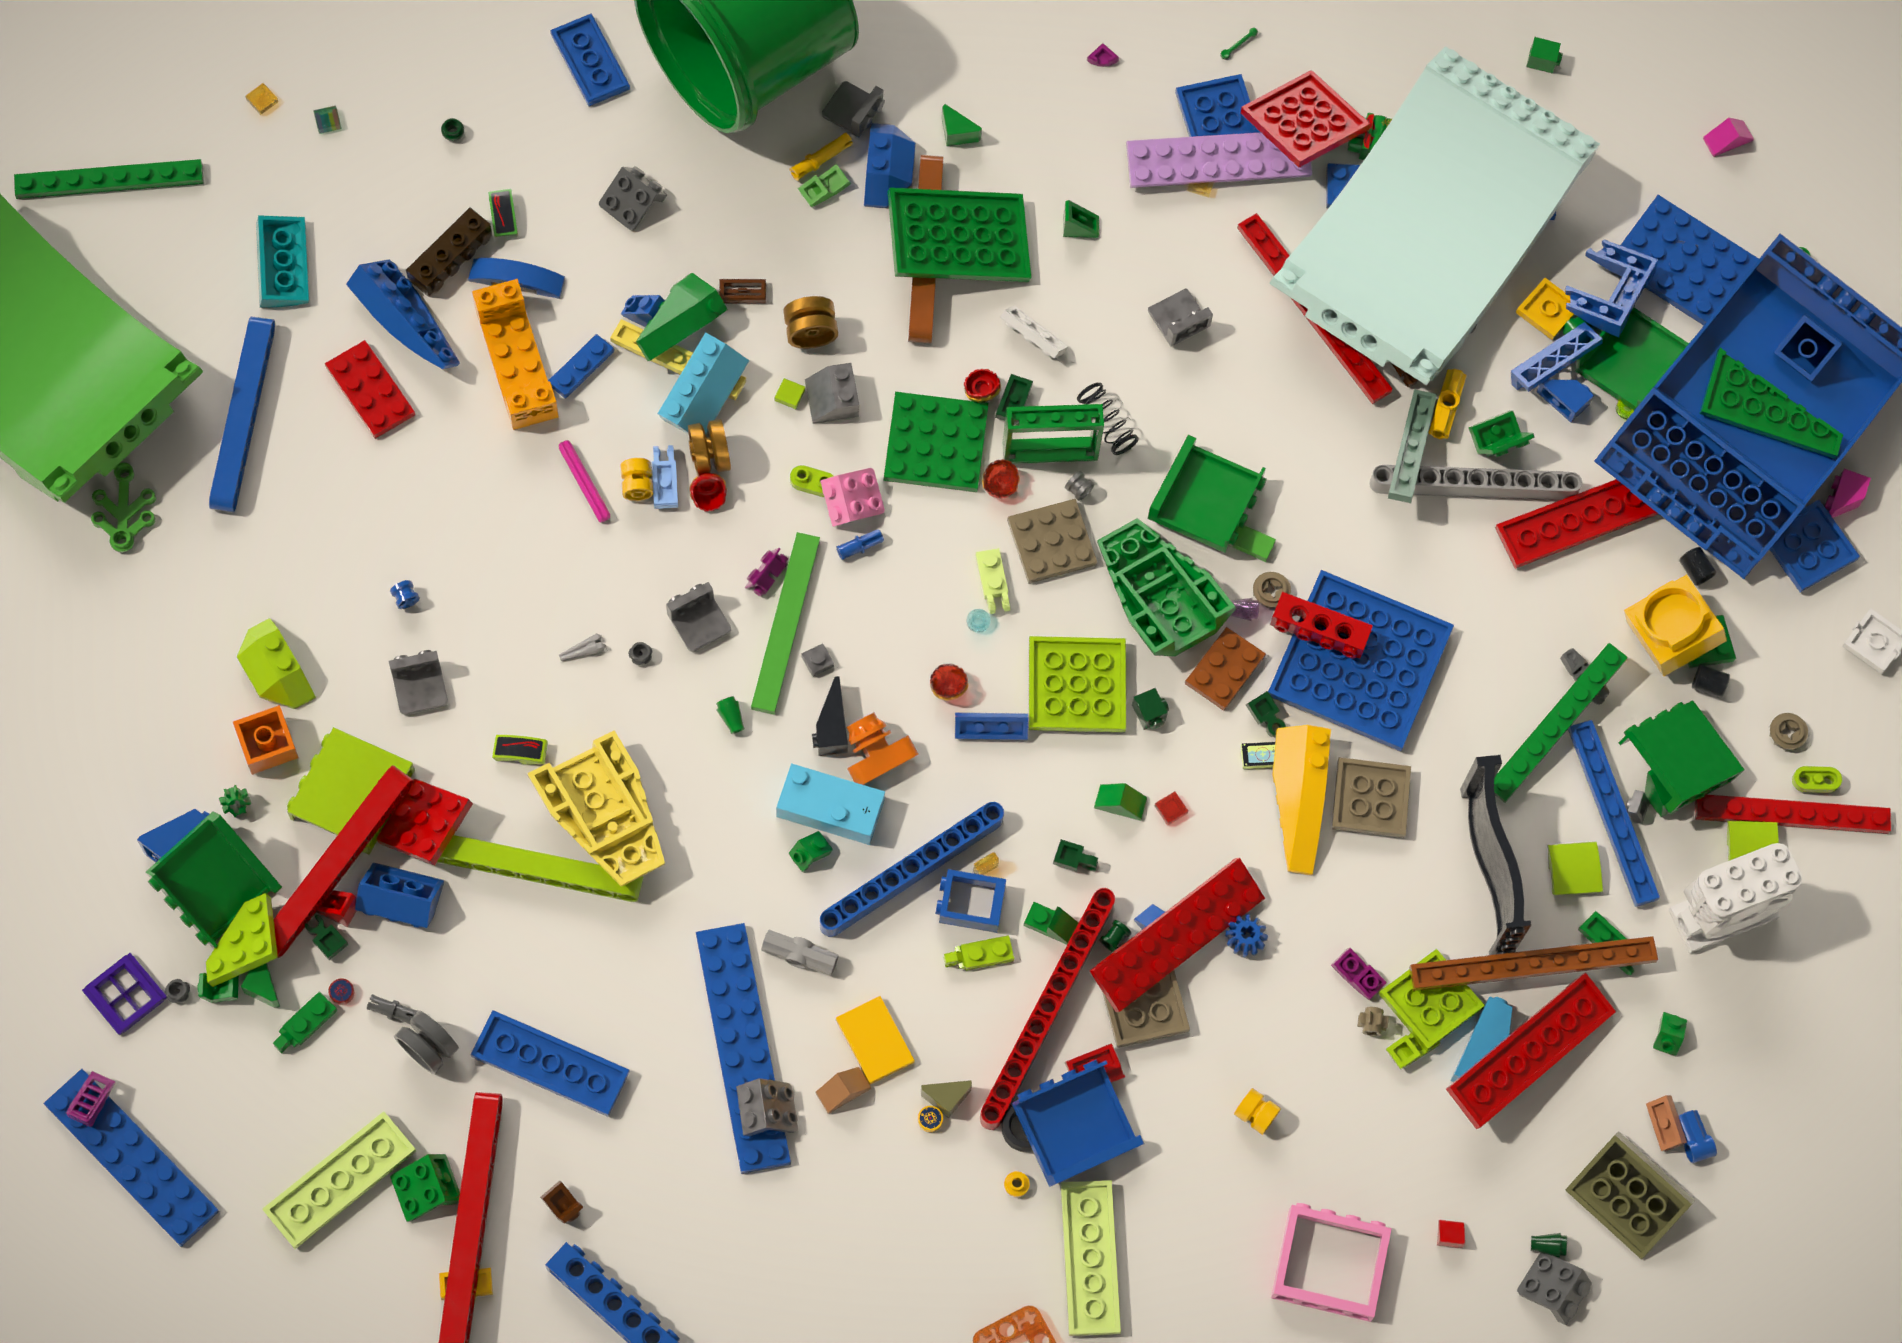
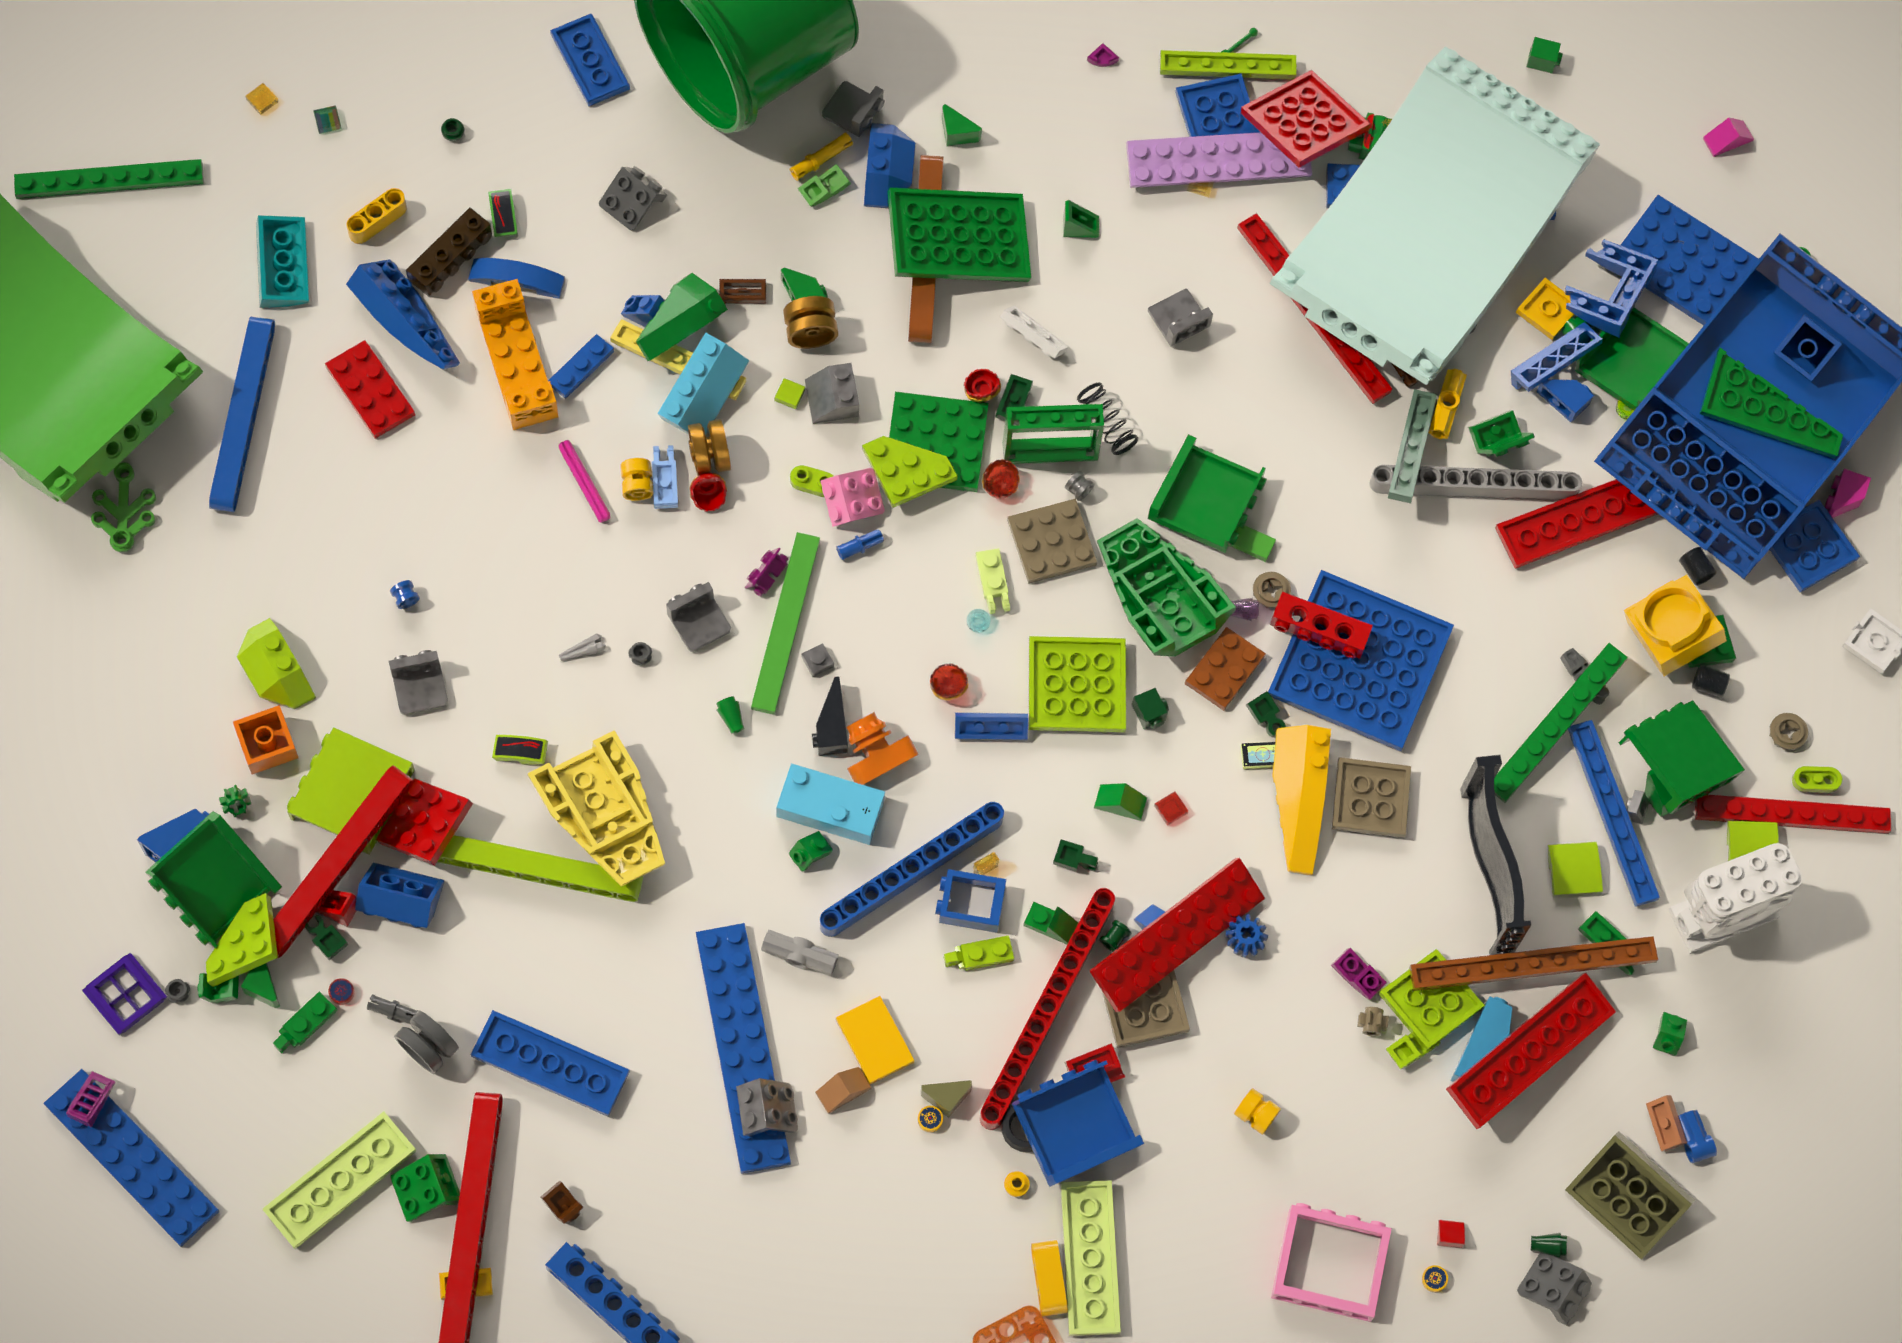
(382, 206): none -> yellow beam
(801, 285): none -> green slope
(907, 469): none -> lime plate
(1049, 1278): none -> yellow beam
(1227, 64): none -> lime plate
(1434, 1278): none -> tile

